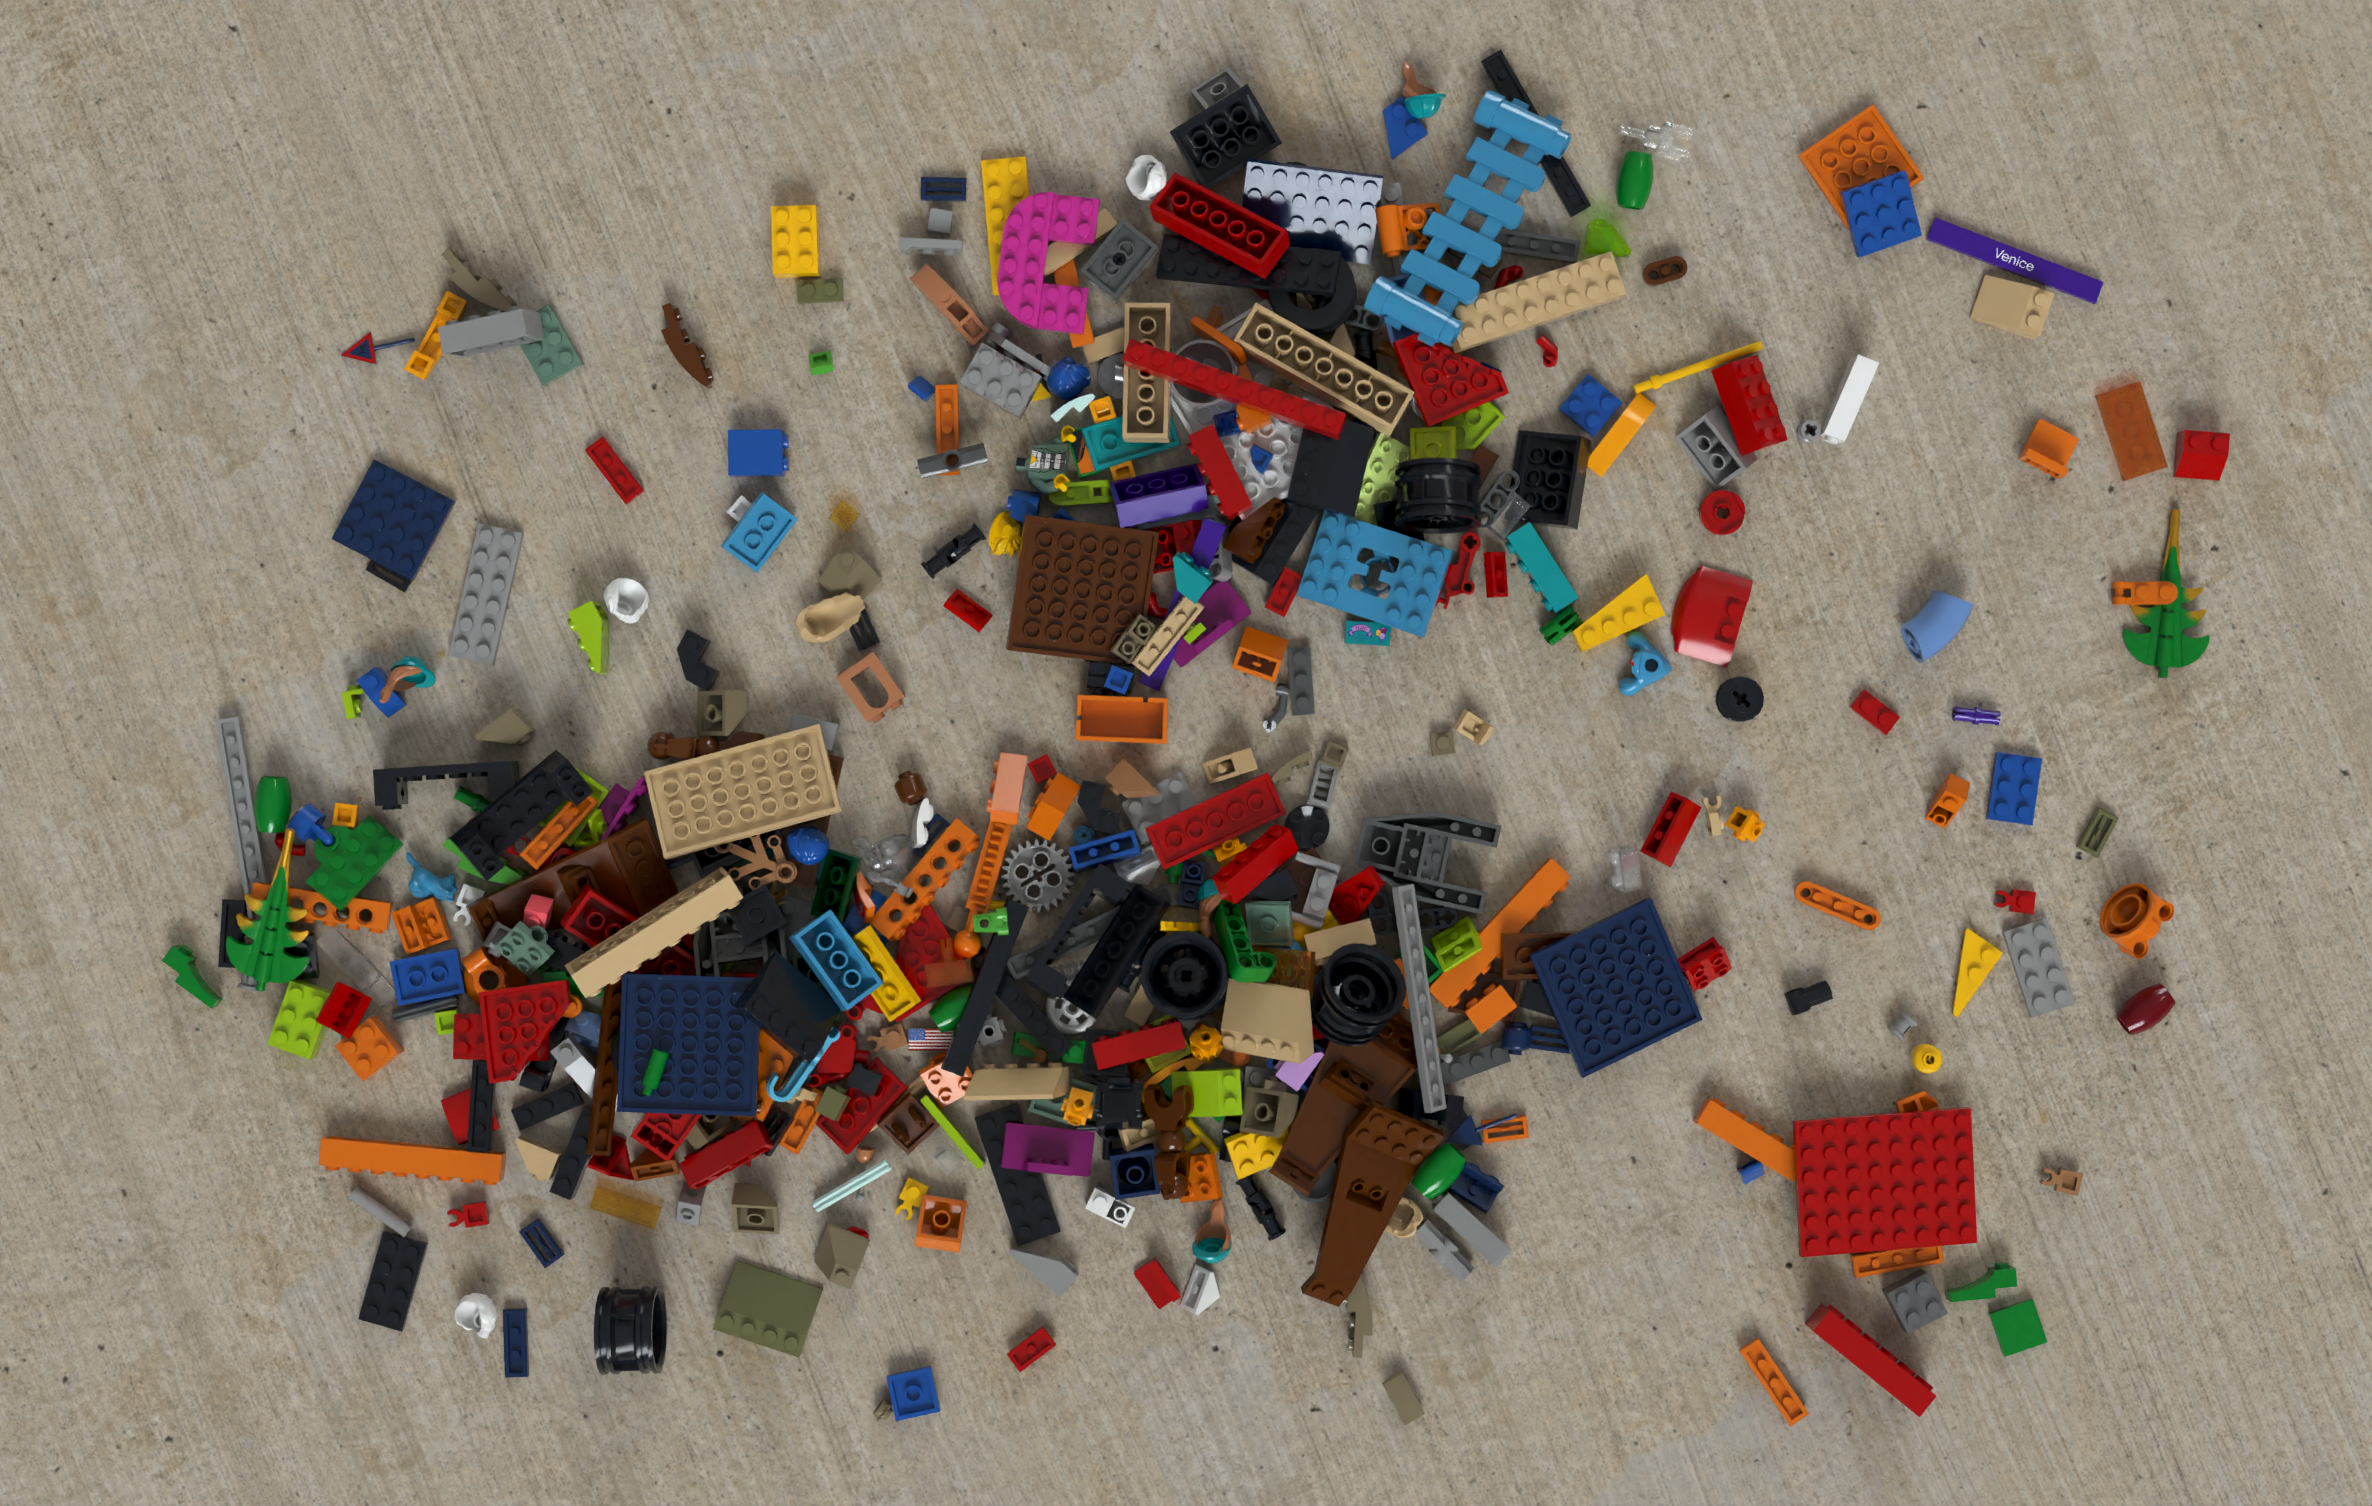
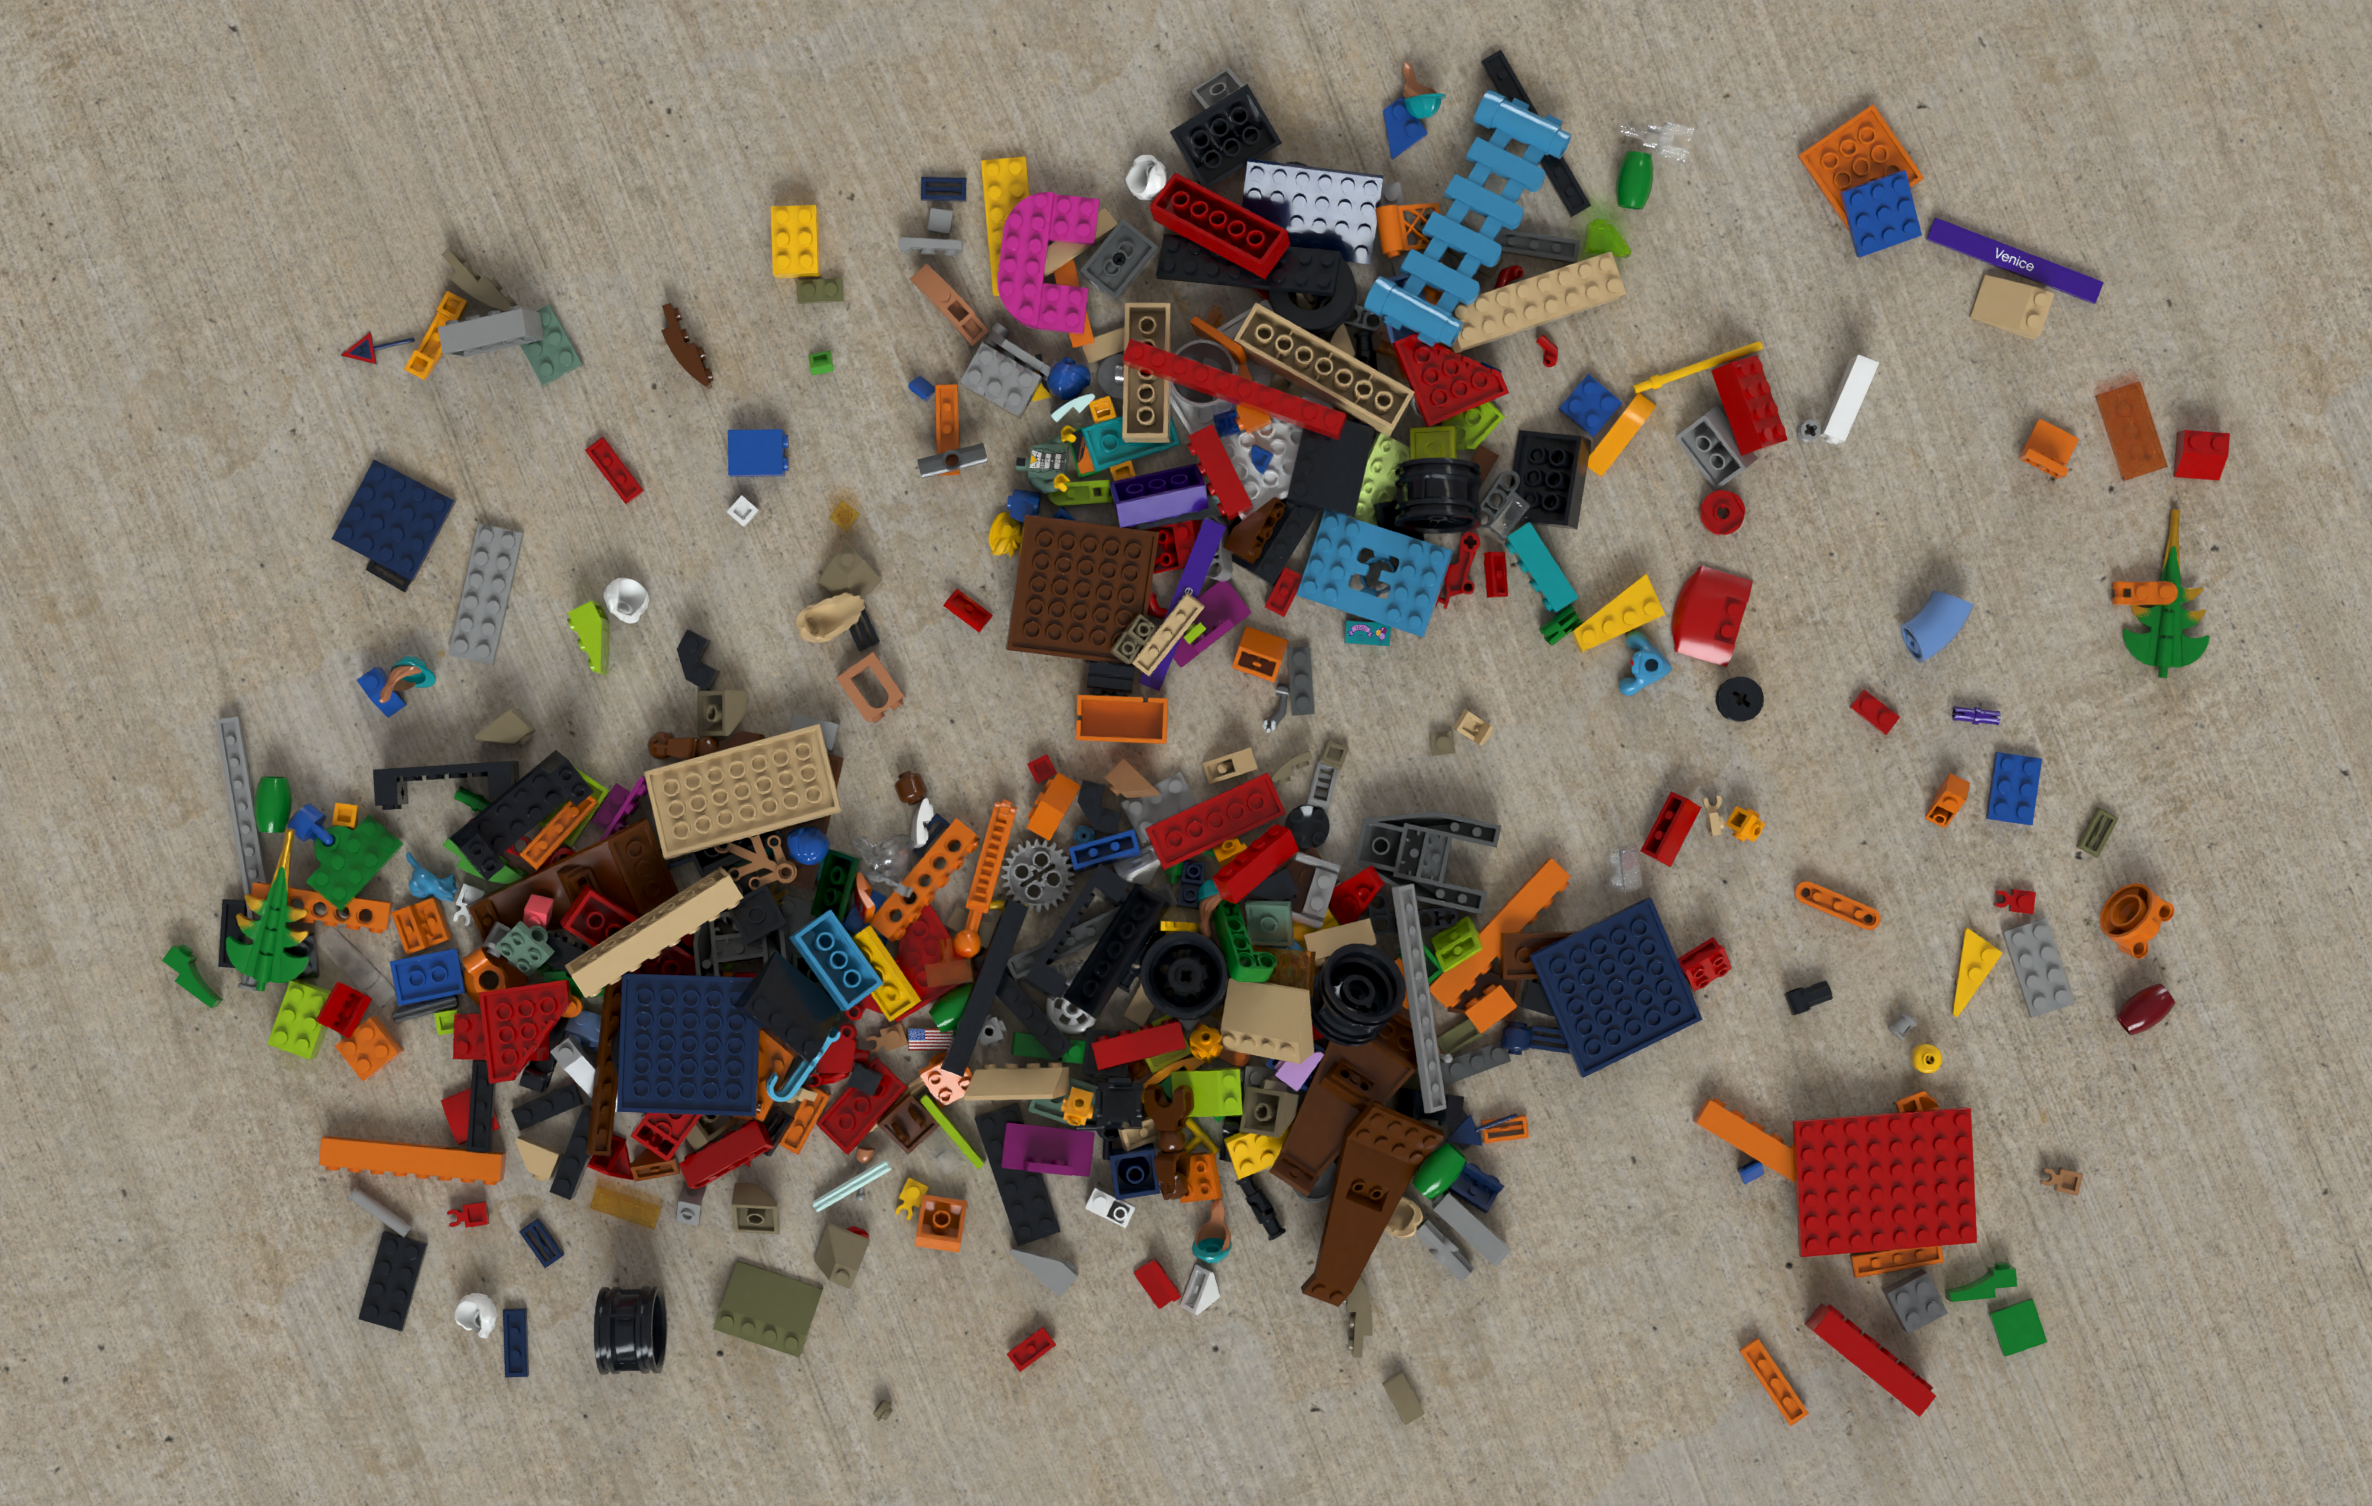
(297, 850): red arm -> none
(351, 703): lime bracket -> none
(597, 828): lime bracket -> none
(654, 1071): green cylinder -> none
(759, 532): dark azure plate -> none
(833, 1102): olive brick -> none
(913, 1393): blue plate -> none
(957, 548): black piece -> none
(997, 922): bright green plate -> none
(1007, 788): orange brick -> none
(1040, 1053): clear orange hand -> none
(1118, 679): blue plate -> none
(1190, 579): teal slope -> none
(1414, 218): orange tile -> none
(1664, 271): reddish brown plate -> none

